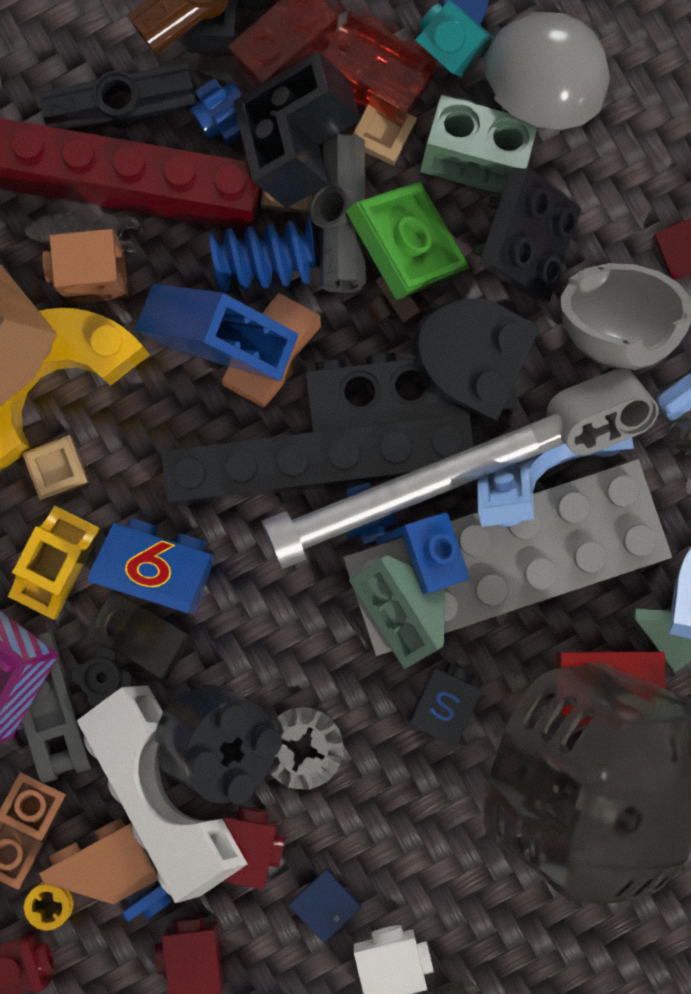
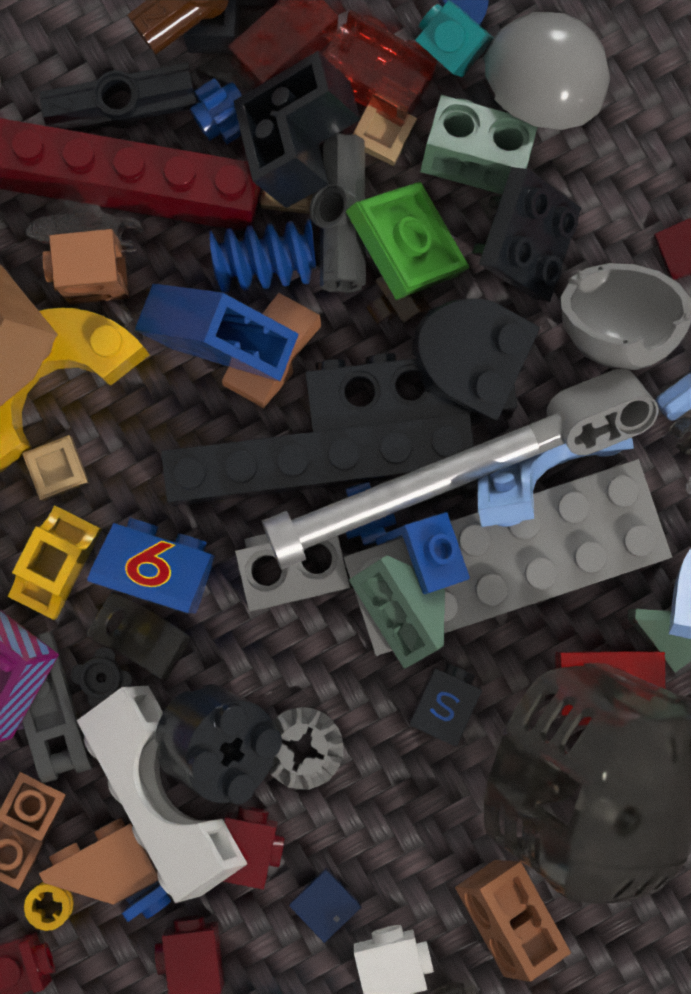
(295, 580): none -> light grey brick
(513, 920): none -> nougat brick

